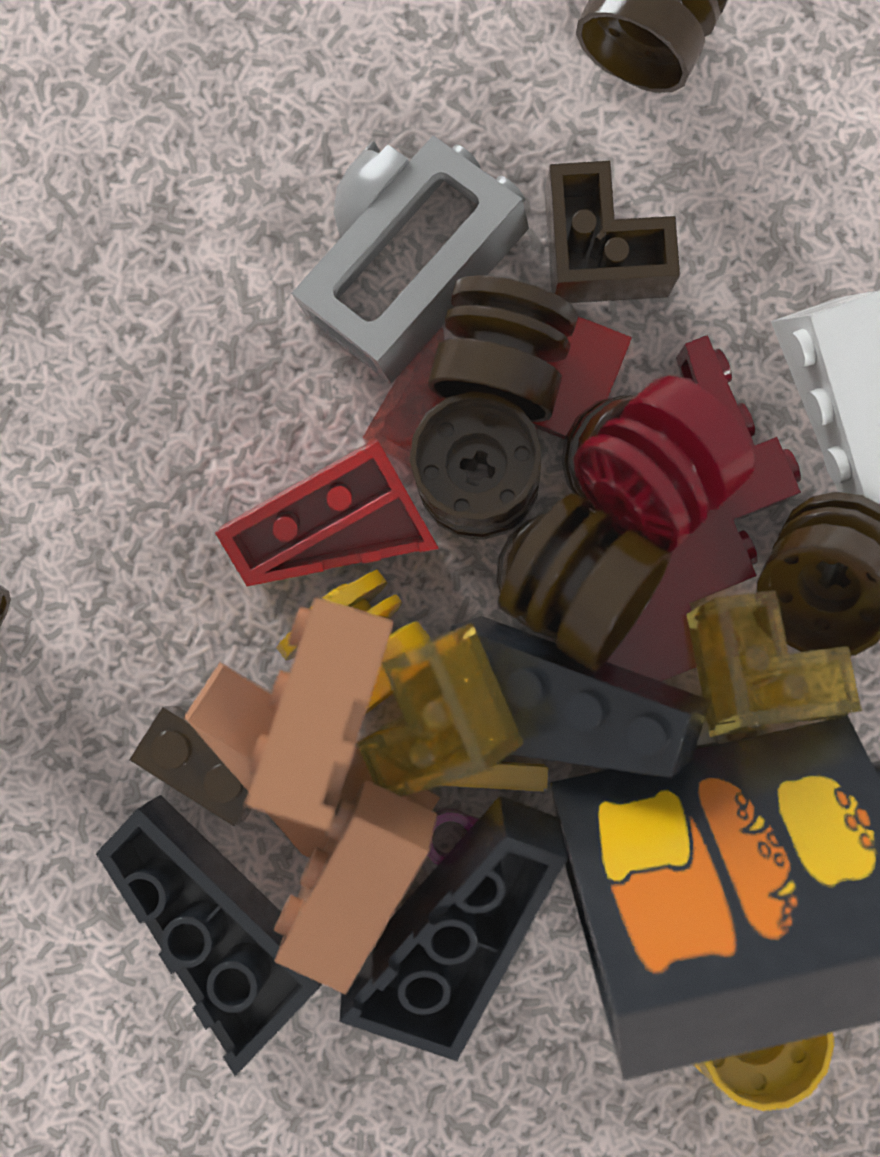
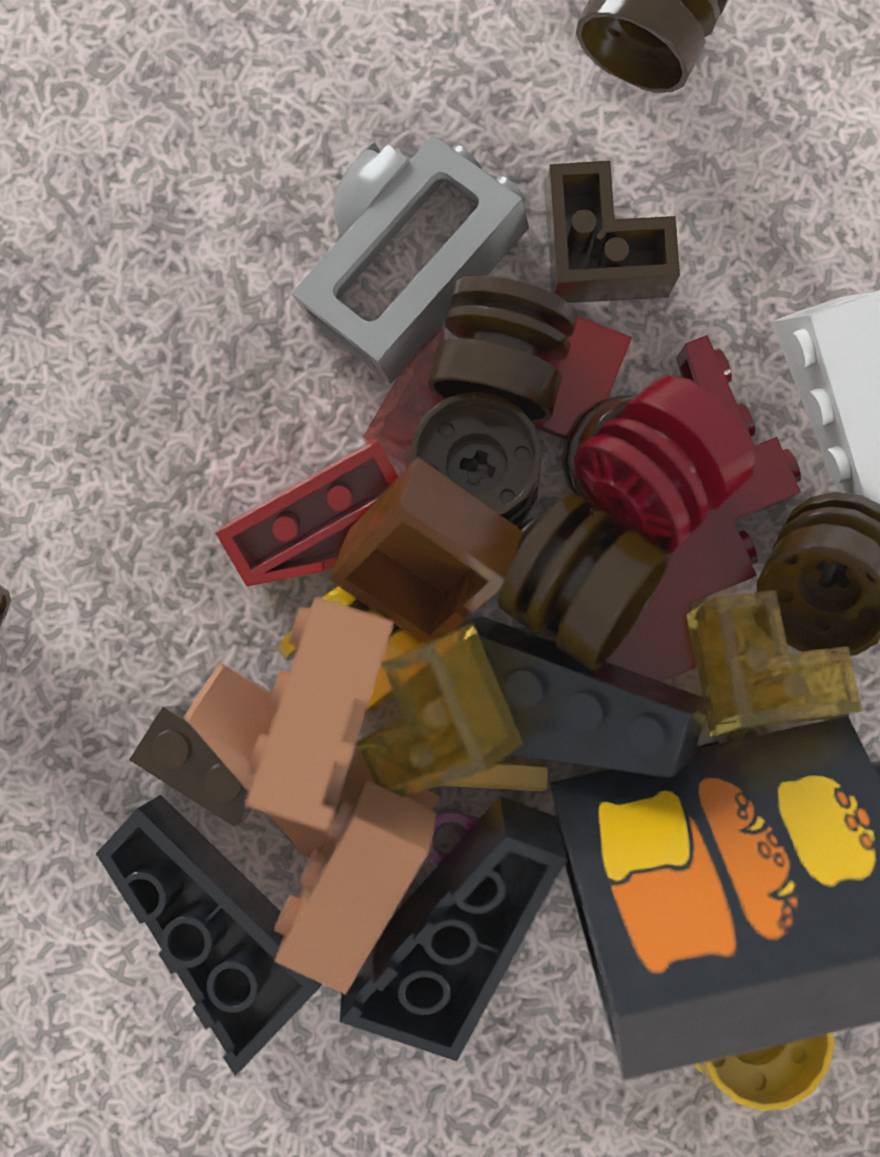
(426, 553): none -> reddish brown piece

